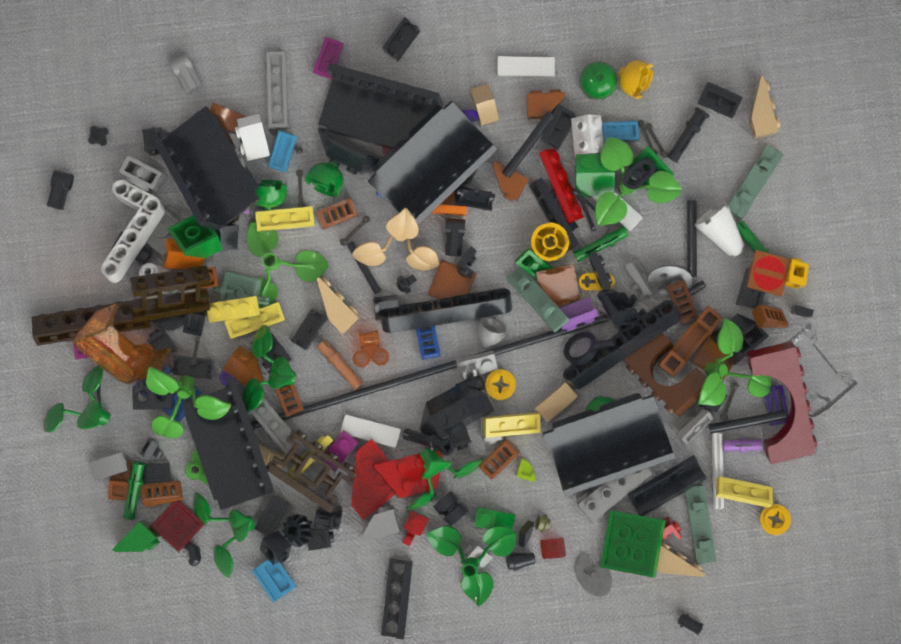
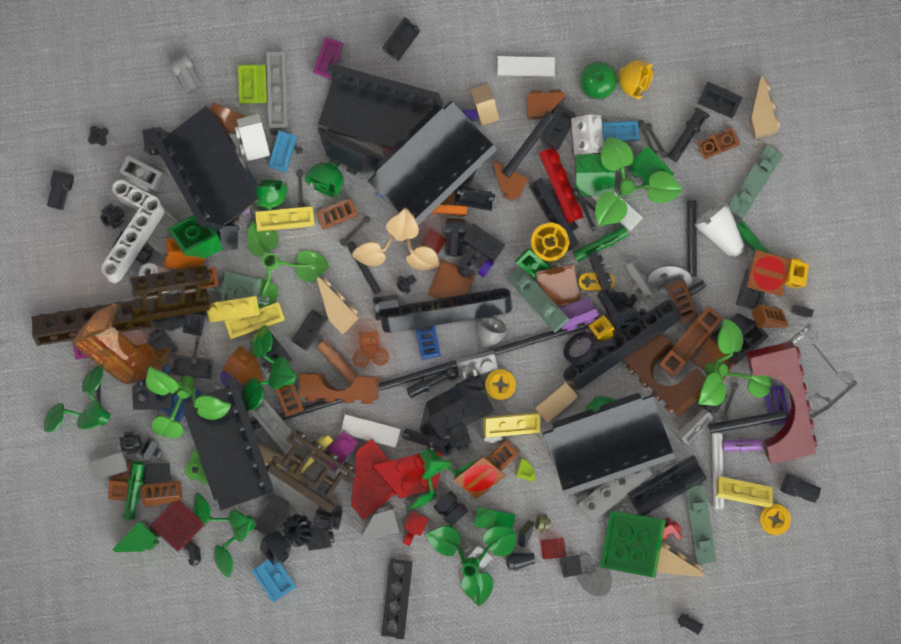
(112, 216): none -> black gear
(130, 442): none -> black gear
(252, 84): none -> lime plate
(316, 386): none -> dark orange arch
(434, 241): none -> clear red slope
(450, 373): none -> black pin
(479, 477): none -> piece
(483, 243): none -> black brick
(485, 268): none -> dark purple tile
(571, 566): none -> black tile
(602, 328): none -> yellow brick
(640, 172): black plate -> none
(718, 143): none -> dark orange slope
(795, 487): none -> black piece

